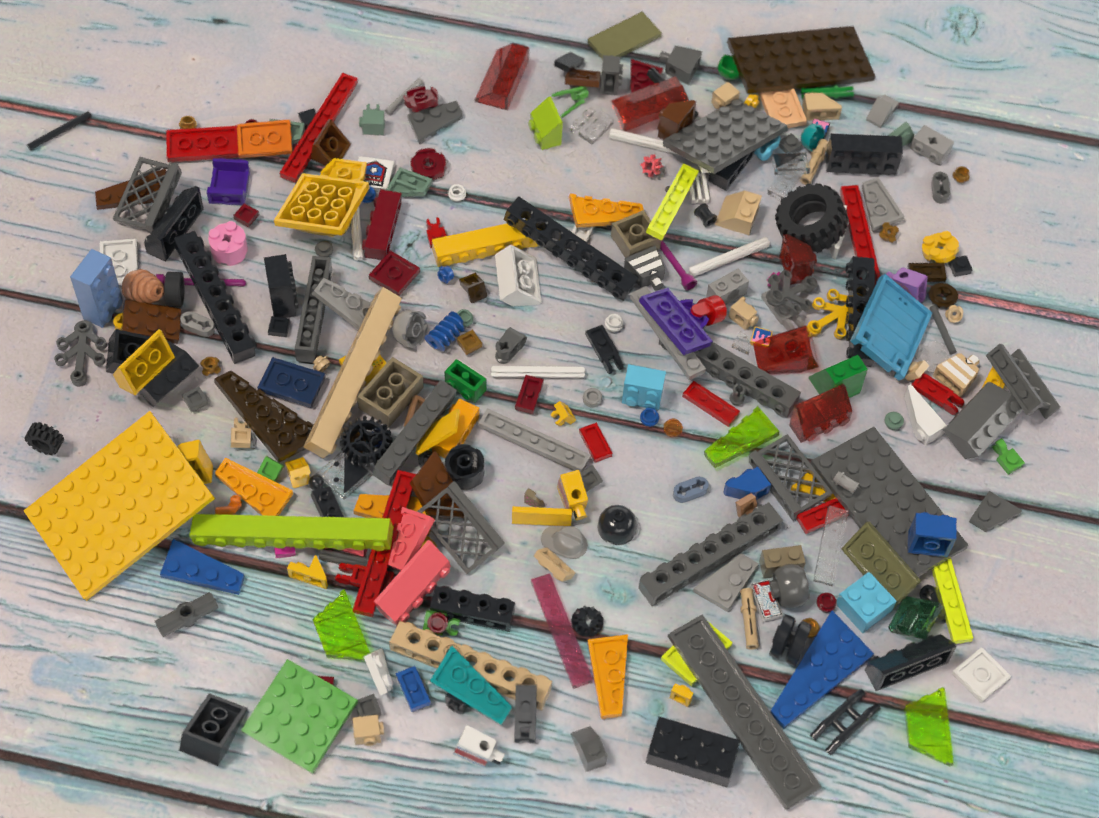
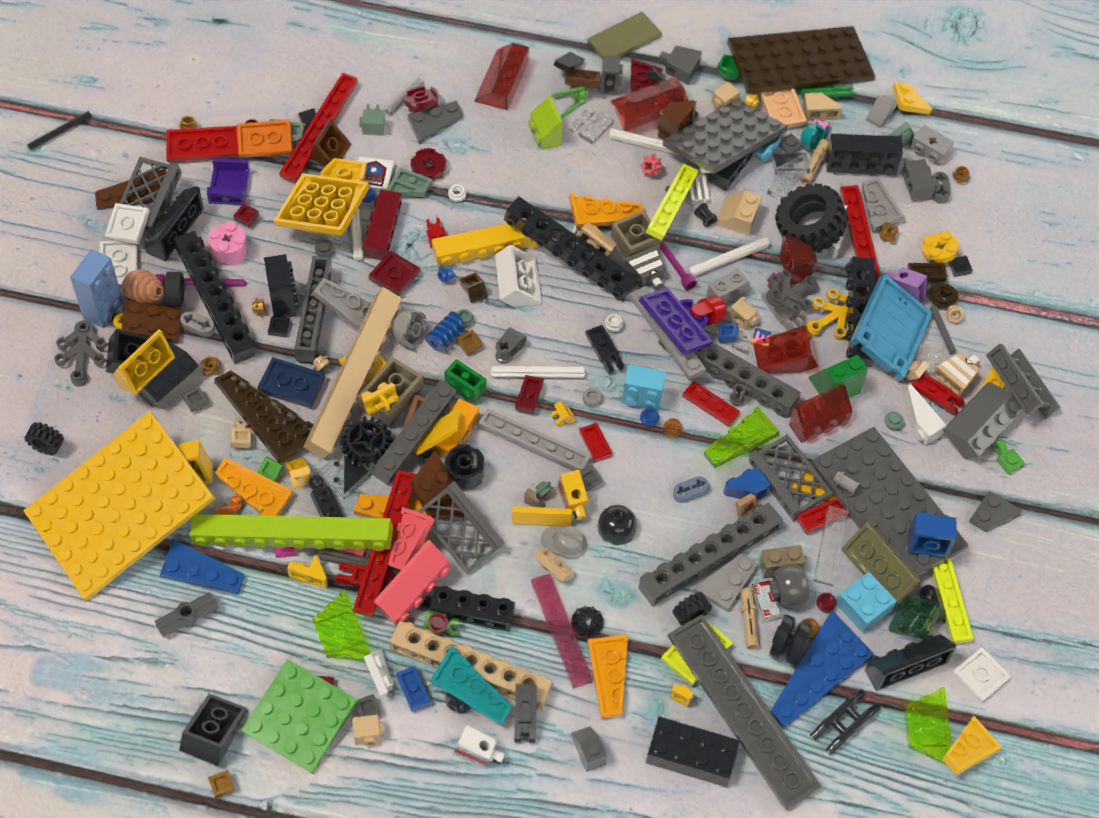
(127, 223): none -> white tile
(221, 784): none -> pearl gold plate
(258, 306): none -> pearl gold plate
(379, 399): none -> yellow hips
(543, 489): none -> sand green plate
(596, 238): none -> tan slope
(691, 608): none -> black tyre
(728, 333): none -> blue tile
(909, 99): none -> yellow wing
(918, 179): none -> dark grey brick
(971, 747): none -> yellow wing

